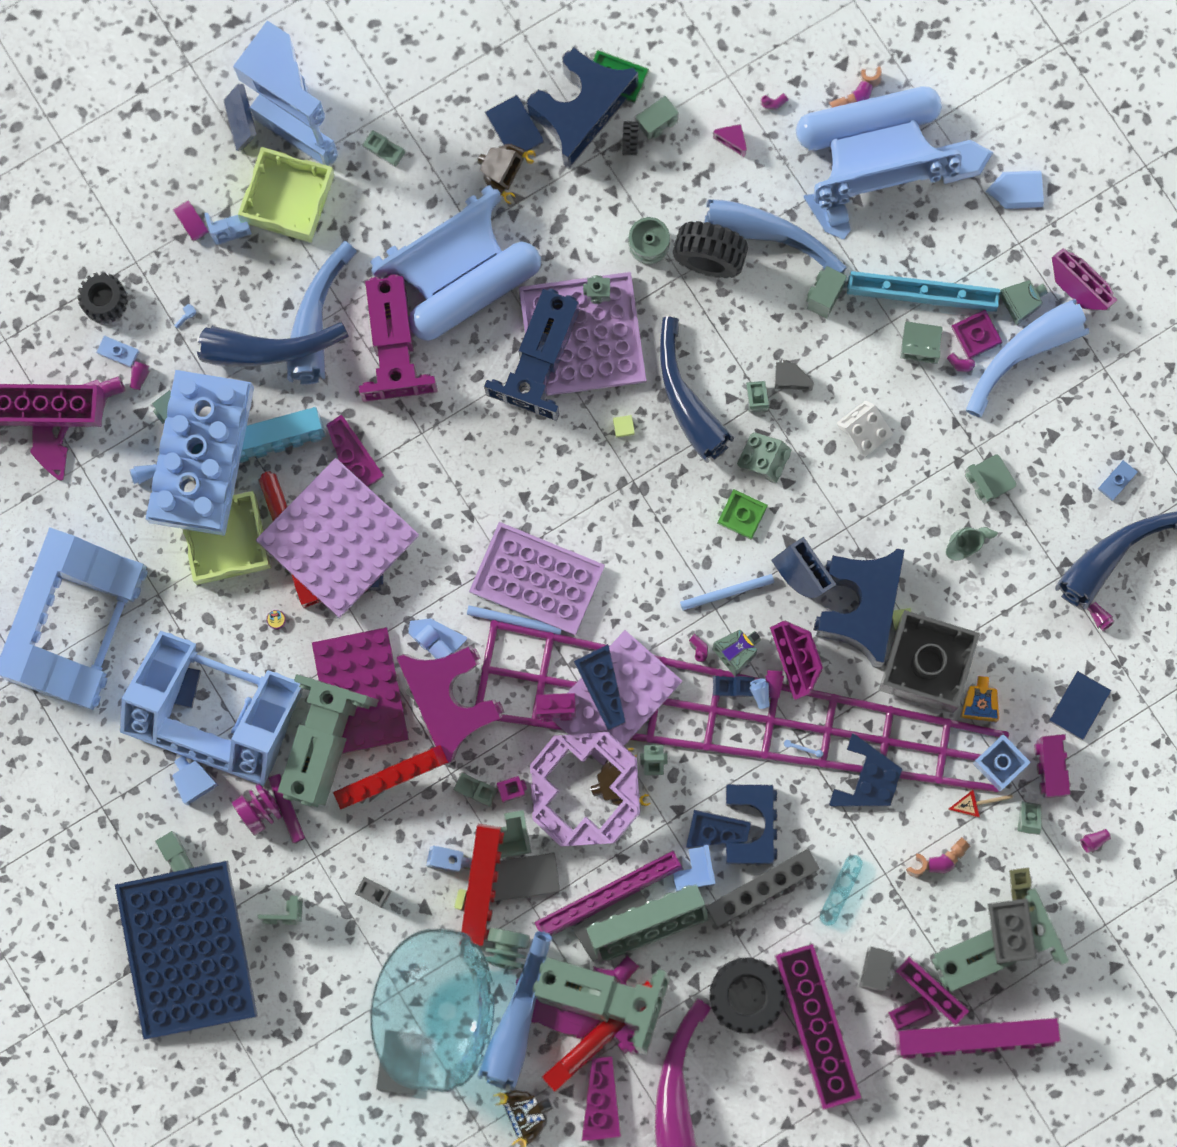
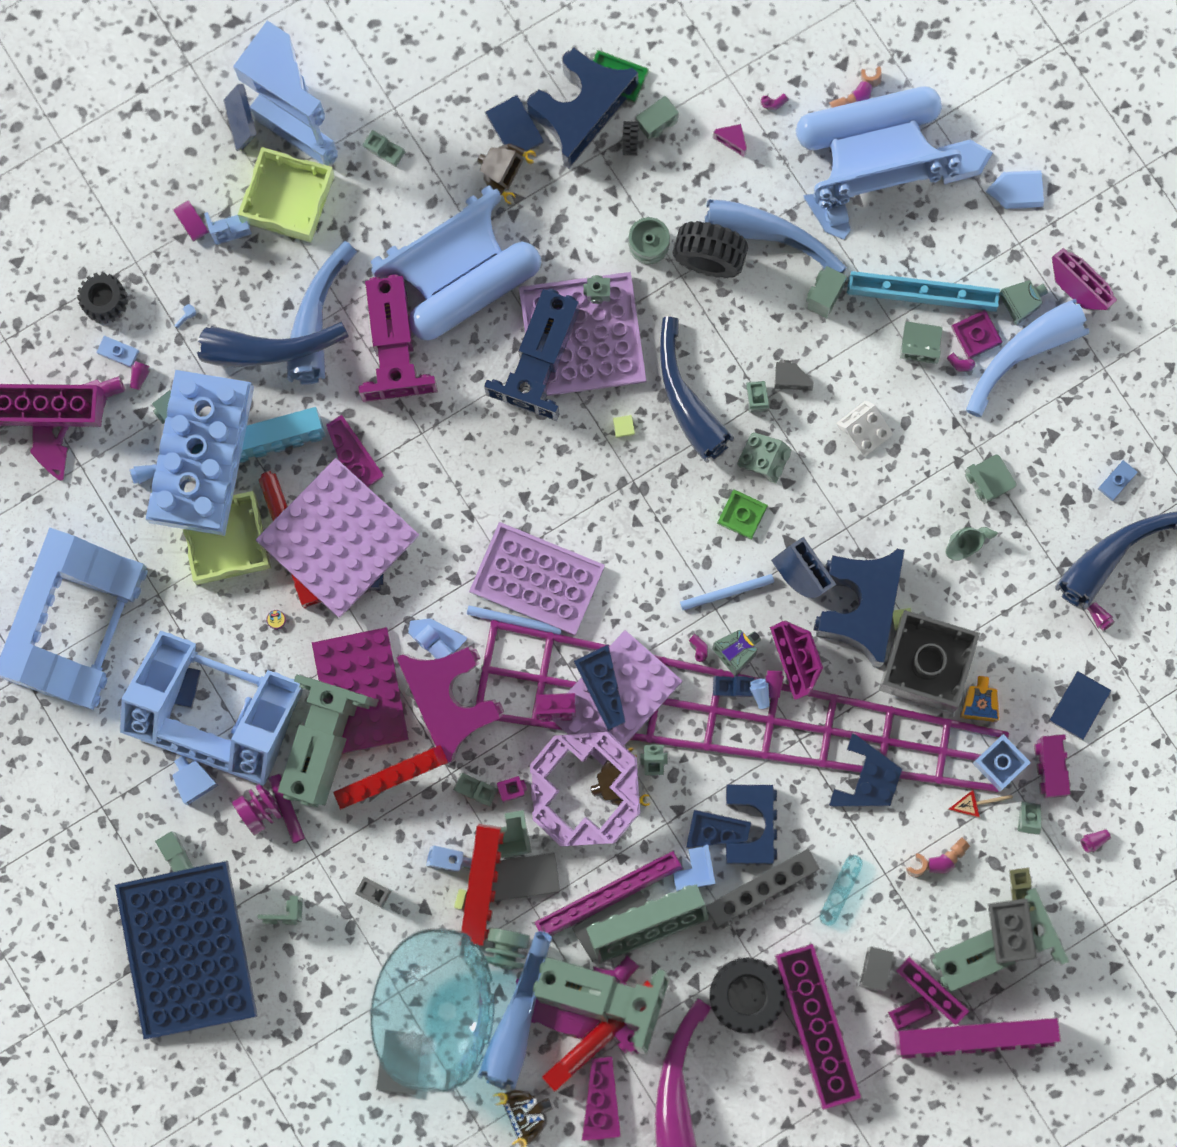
(787, 743): light blue hinge -> none

